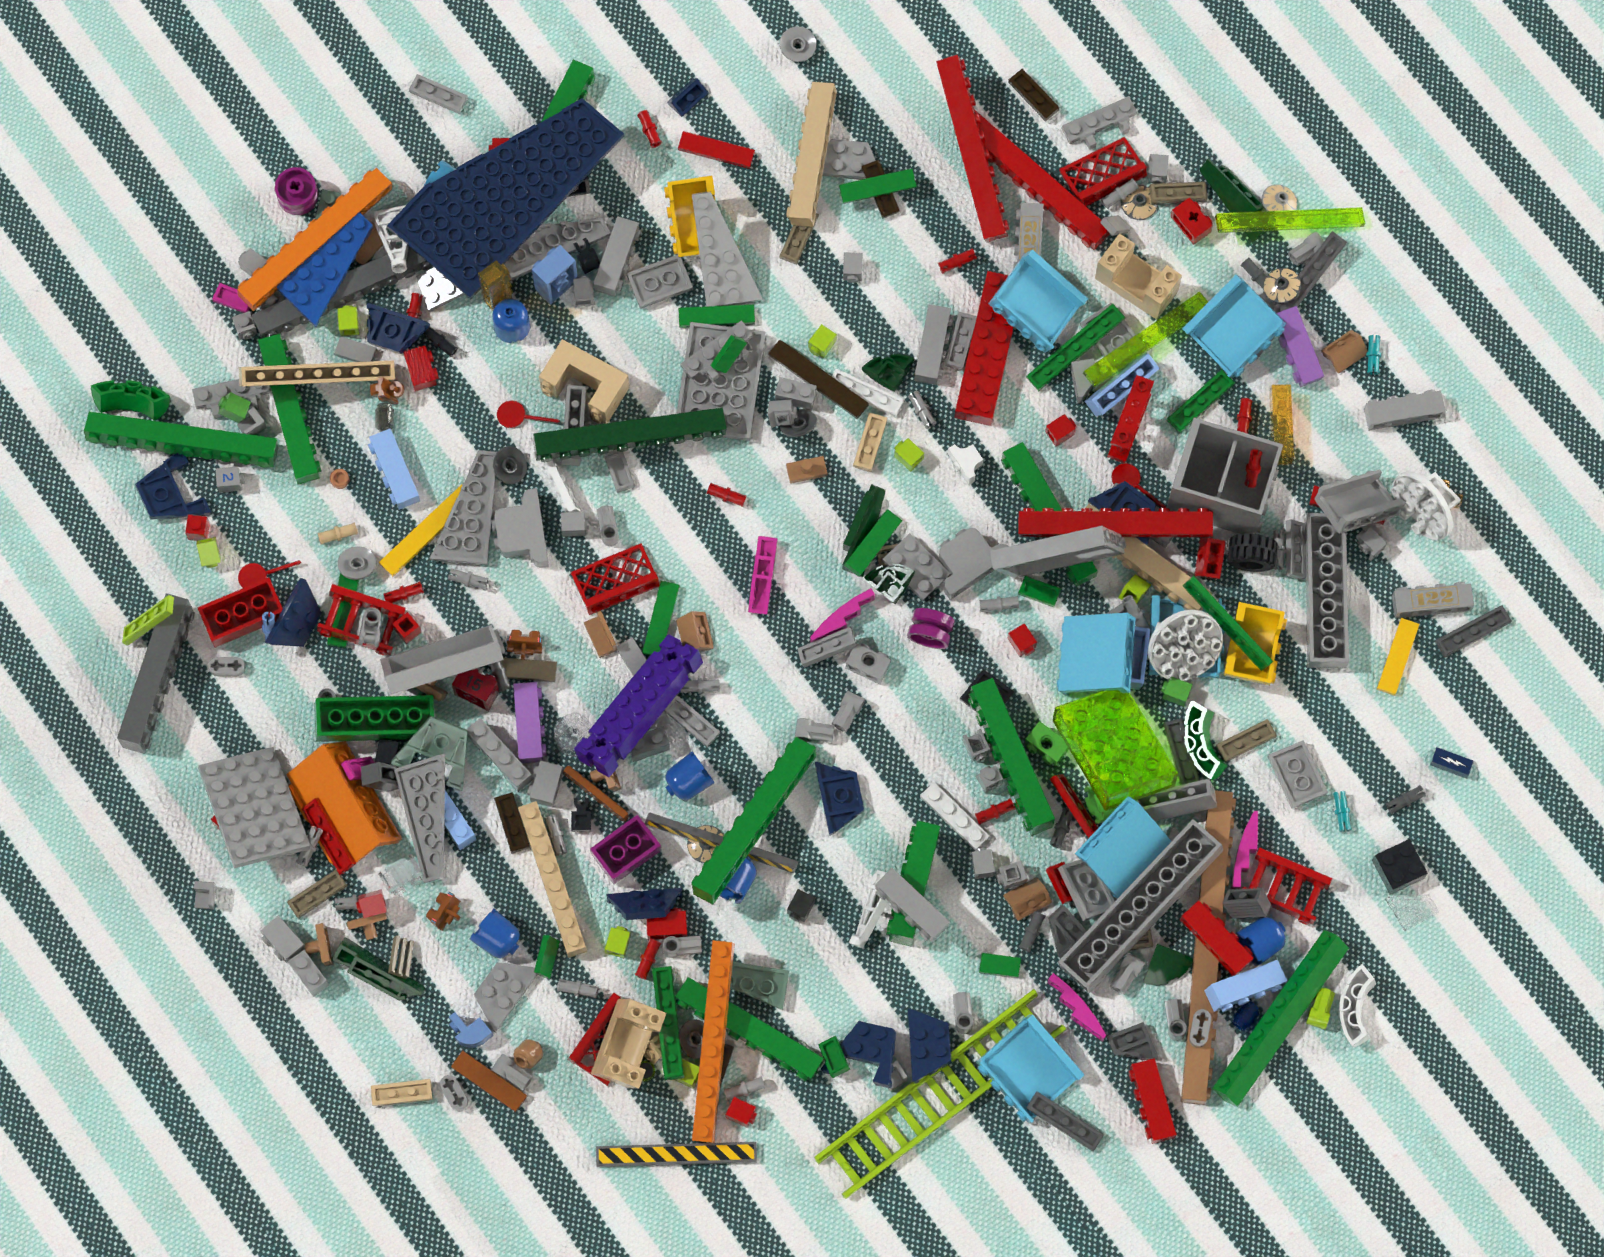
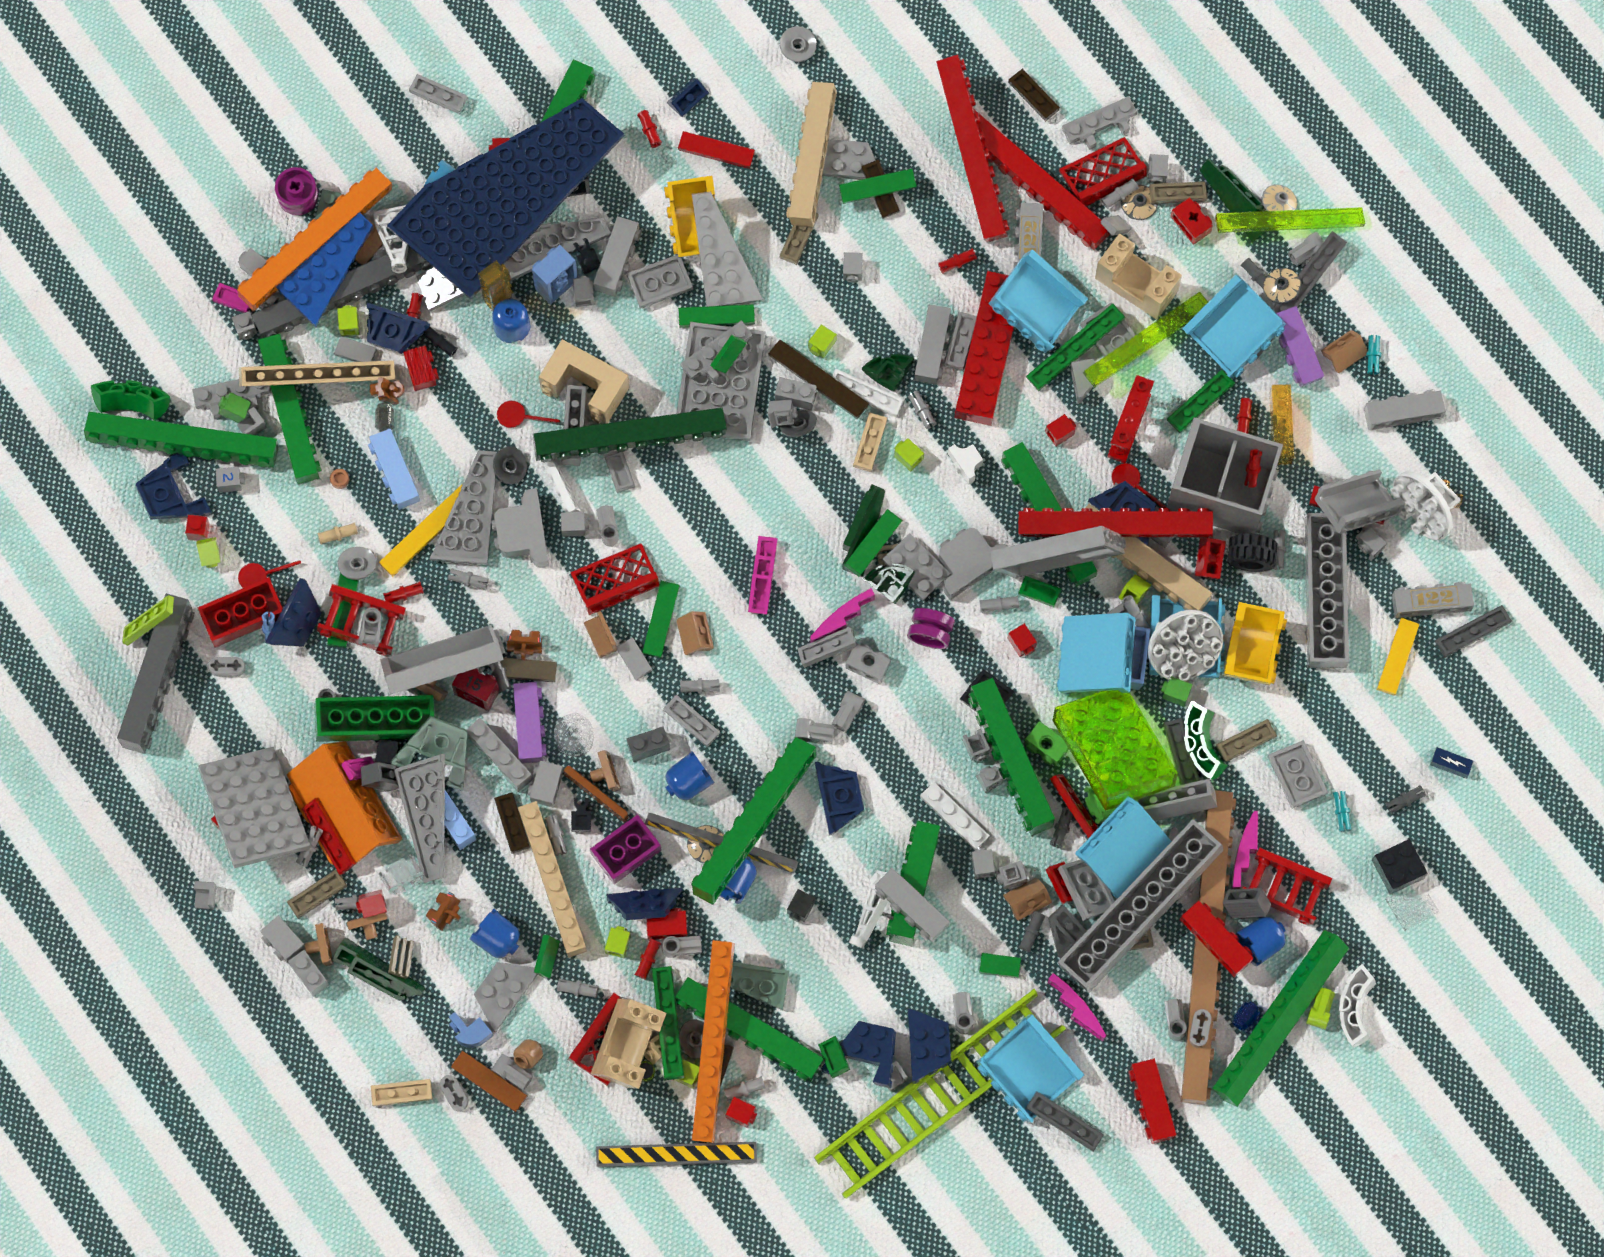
(406, 628): red brick -> none
(638, 705): dark purple brick -> none
(726, 494): red pin -> none
(806, 469): medium nougat tile -> none
(994, 811): red pin -> none
(1120, 385): light blue brick -> none
(1128, 971): light grey piece -> none
(1132, 1043): dark grey wing -> none
(1166, 966): dark green brick -> none
(1227, 623): green tile -> none
(1246, 985): light blue brick -> none
(1295, 549): light grey plate -> none

